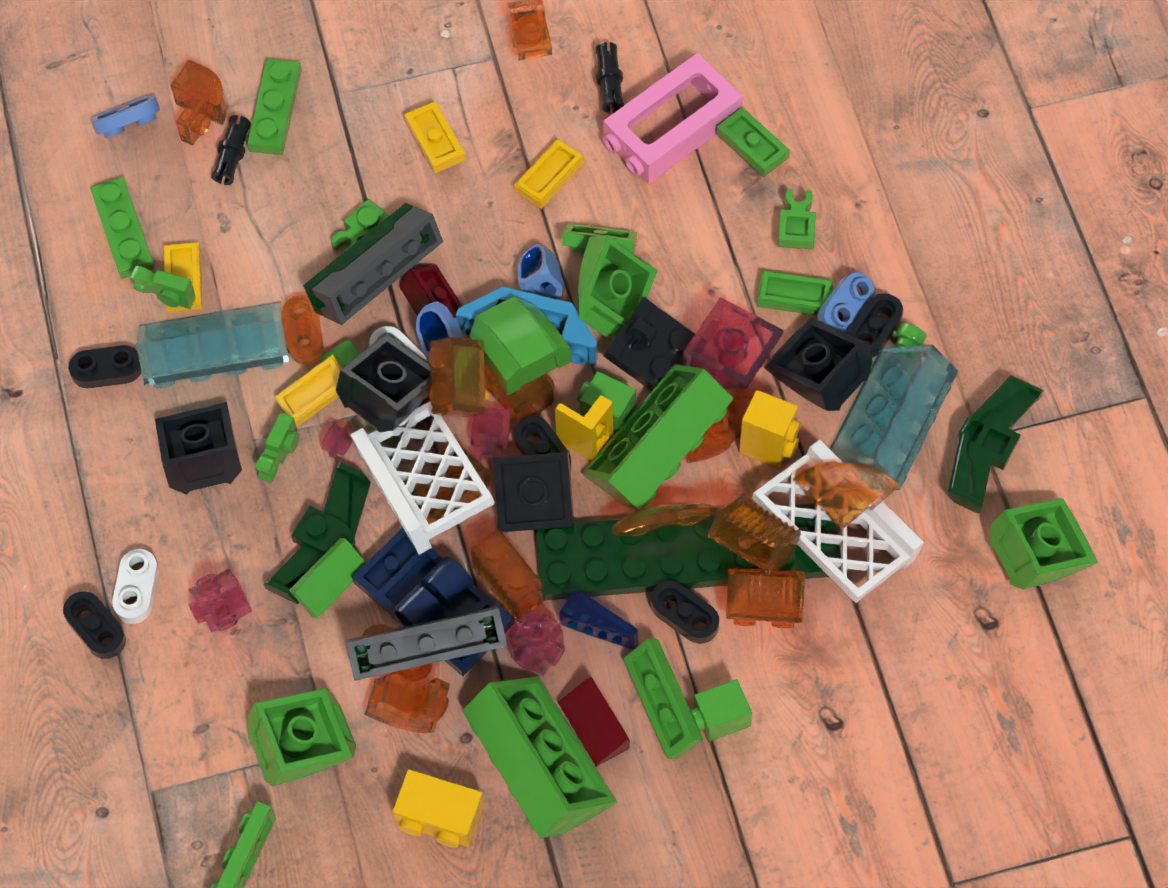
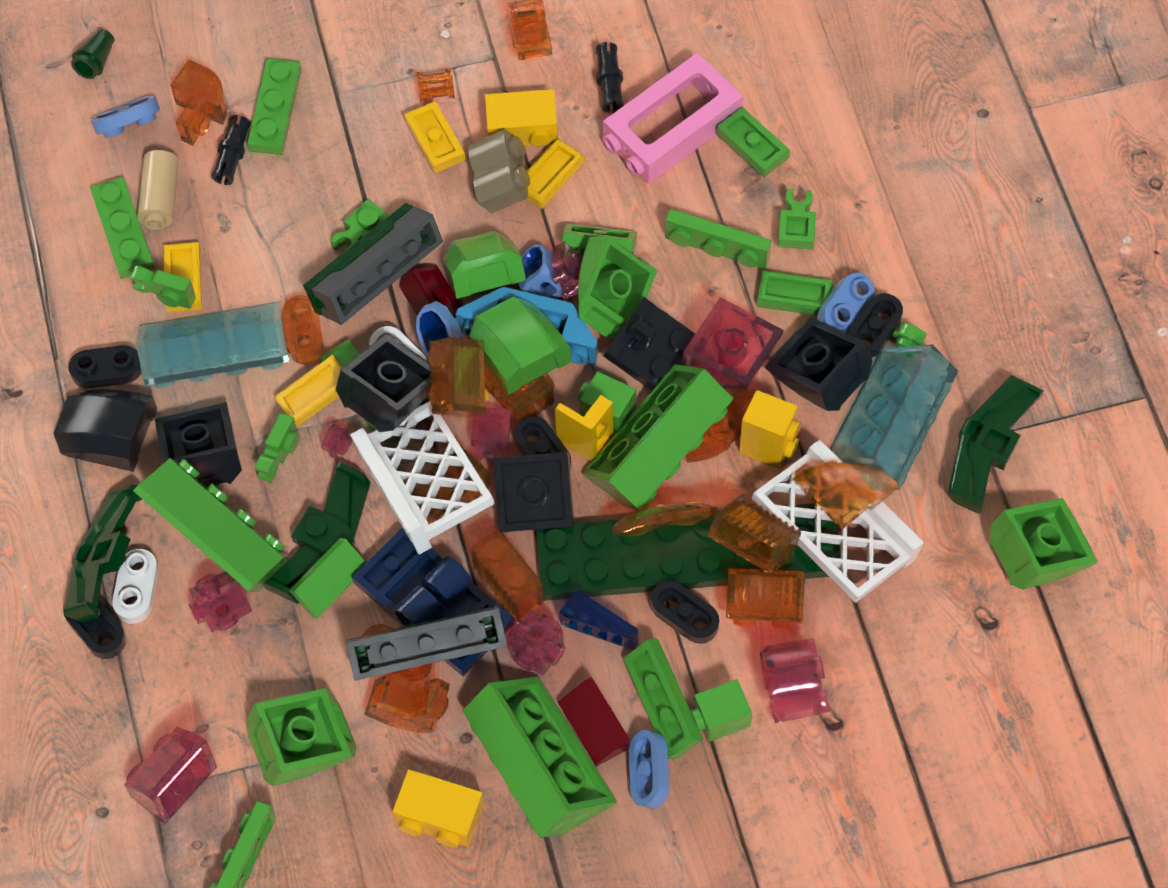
(92, 55): none -> dark green cone
(99, 554): none -> dark green plate
(105, 426): none -> black slope
(158, 189): none -> tan brick
(171, 773): none -> clear pink slope
(212, 524): none -> bright green slope
(434, 78): none -> clear orange bush
(482, 263): none -> bright green slope
(499, 171): none -> dark tan brick
(524, 115): none -> yellow brick
(568, 269): none -> clear pink plate
(649, 769): none -> medium blue plate
(717, 239): none -> bright green plate
(793, 680): none -> clear pink brick

